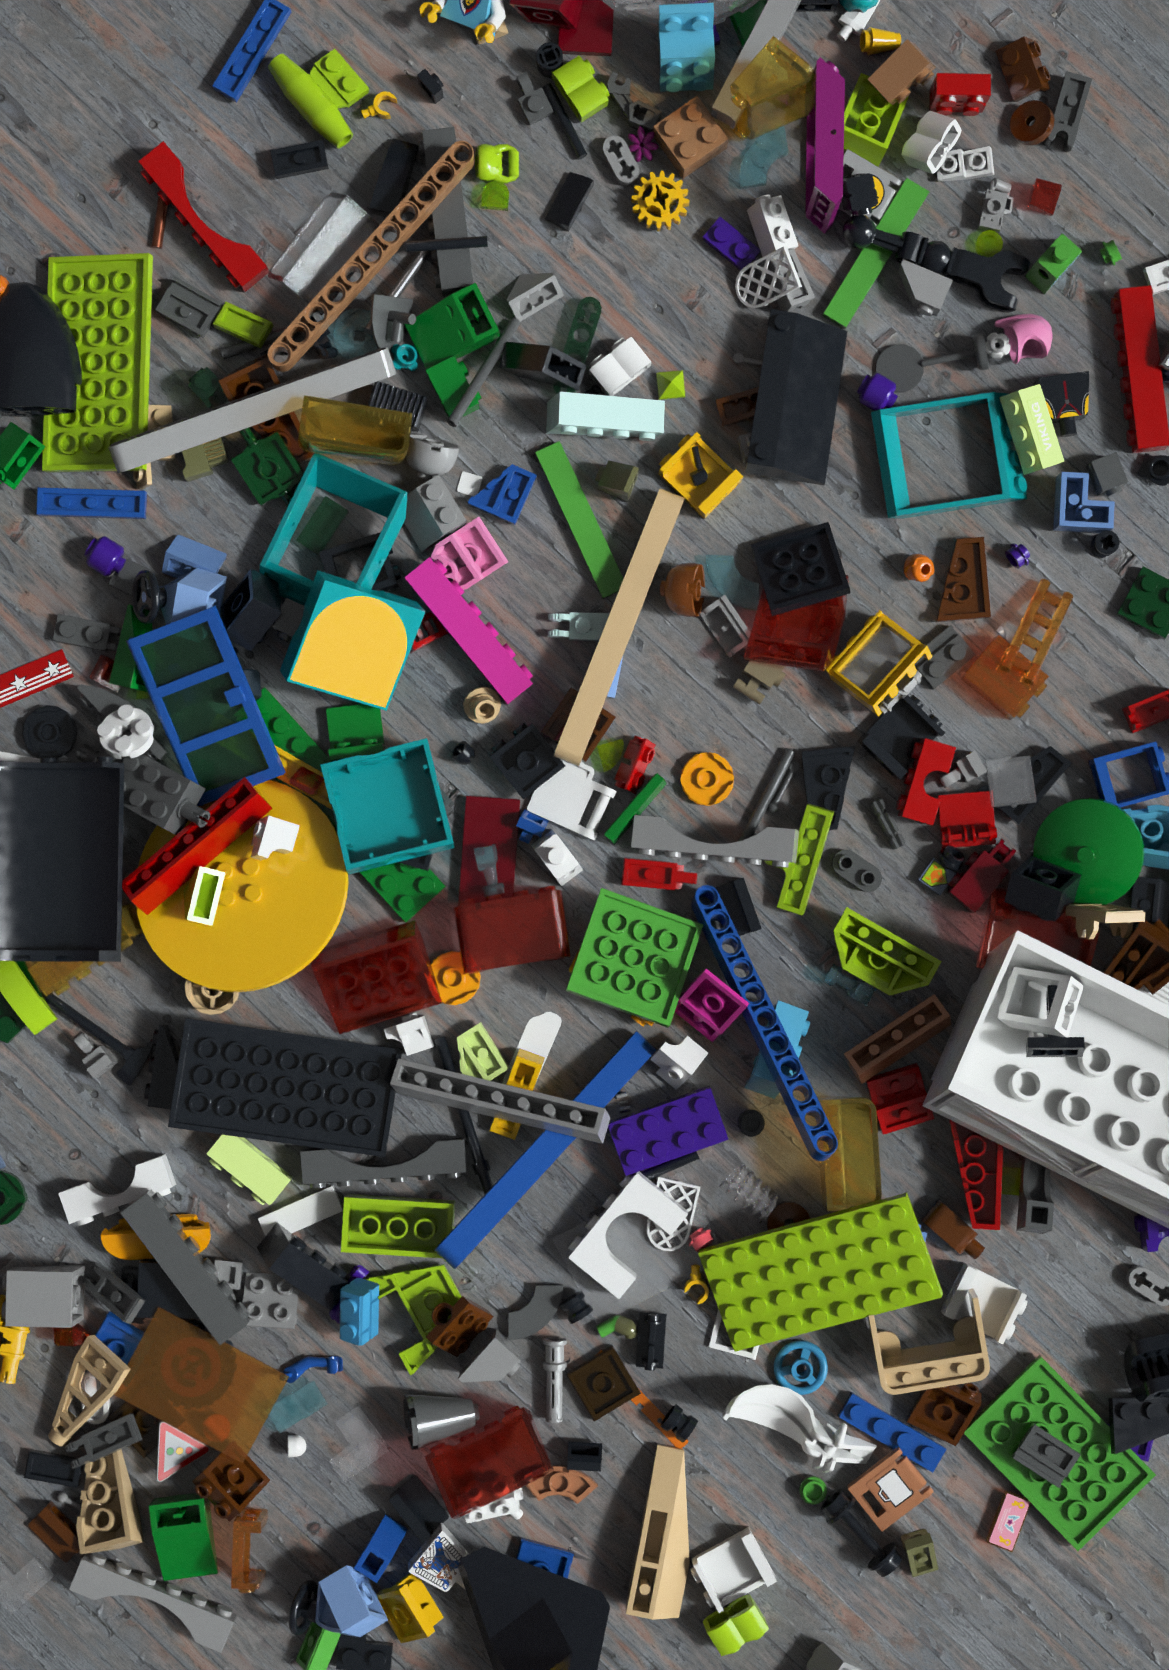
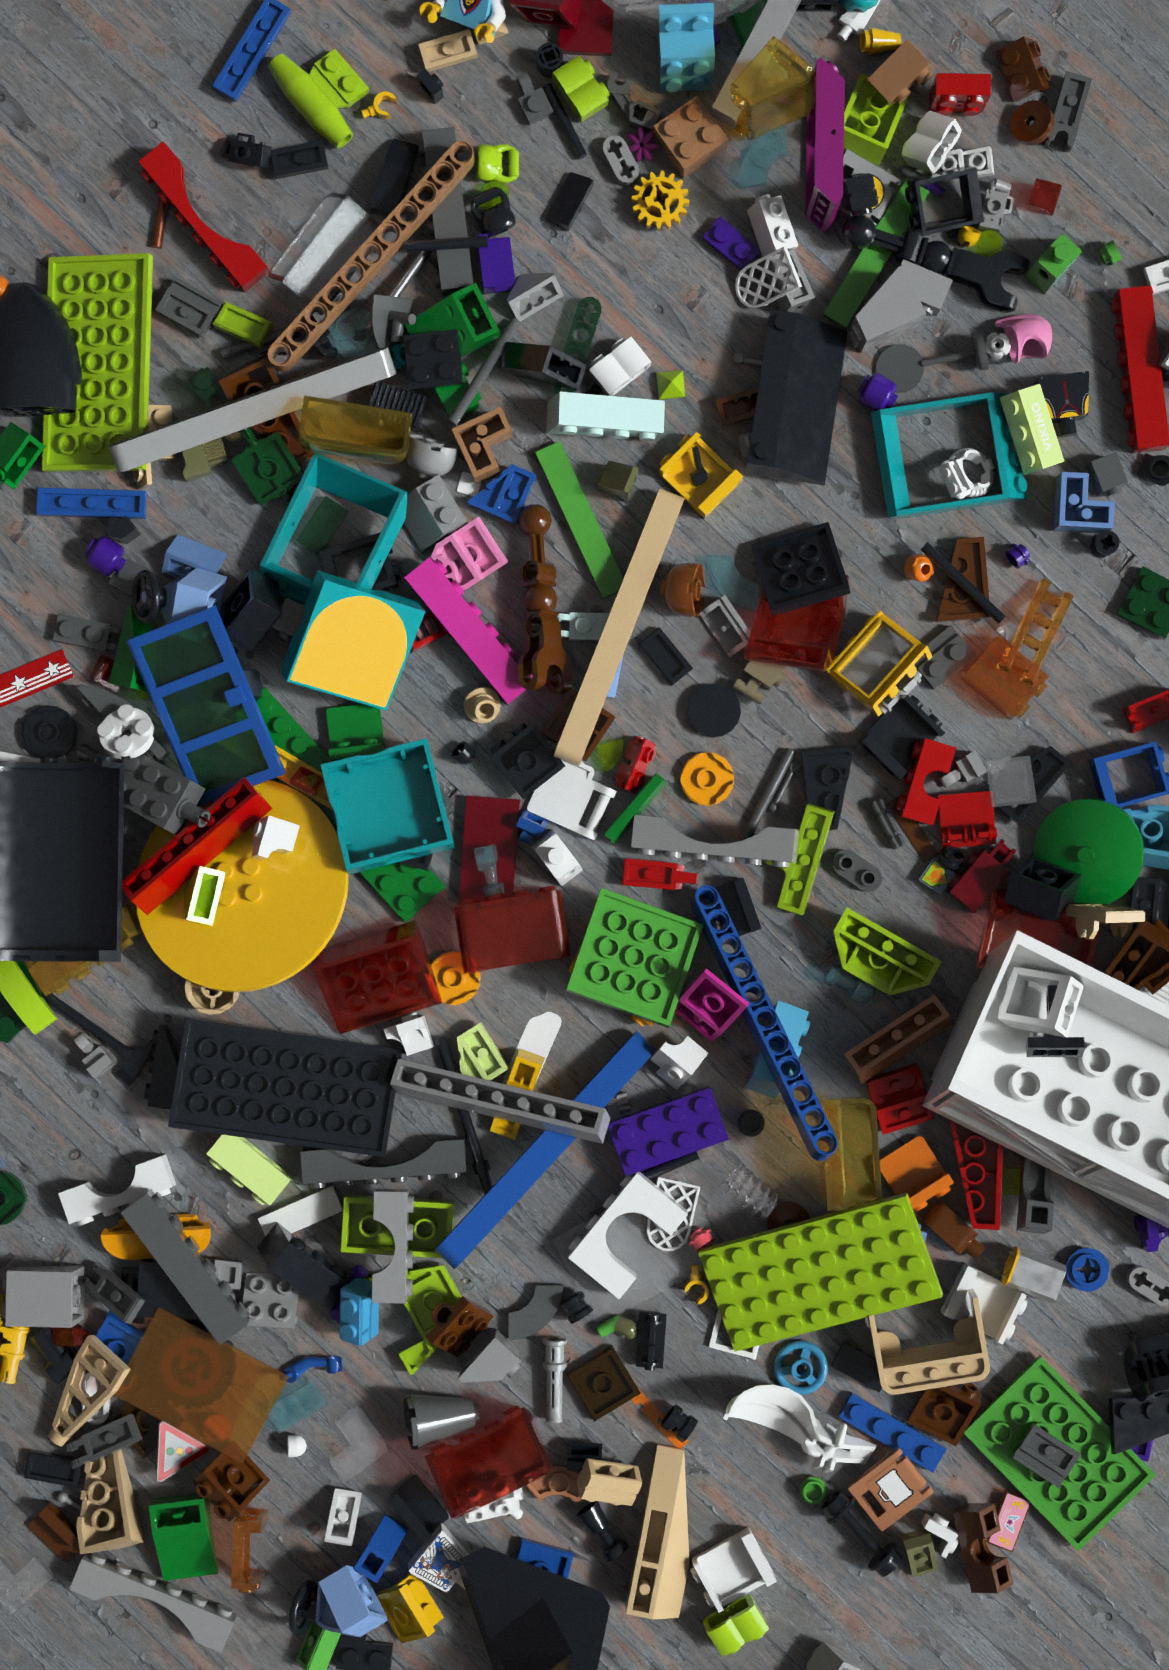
(57, 1358): none -> black piece
(122, 530): none -> black piece
(246, 152): none -> black piece
(343, 1517): none -> white slope
(393, 1211): none -> light grey arch
(433, 360): none -> black plate
(448, 50): none -> tan plate
(477, 437): none -> medium nougat brick
(497, 218): none -> black piece
(497, 265): none -> dark purple panel
(542, 628): none -> reddish brown piece
(596, 1522): none -> black piece
(609, 1482): none -> tan brick
(665, 656): none -> black tile
(713, 710): none -> black tile
(857, 1365): none -> black tile
(888, 313): none -> light grey slope
(910, 173): none -> piece
(914, 833): none -> reddish brown sticker
(915, 1171): none -> orange bracket
(939, 1526): none -> white bracket
(956, 480): none -> white piece
(962, 582): none -> black bar
(968, 234): none -> yellow hinge
(970, 198): none -> black window
(984, 1569): none -> reddish brown arch
(1033, 1274): none -> flat silver piece
(1094, 1279): none -> blue gear

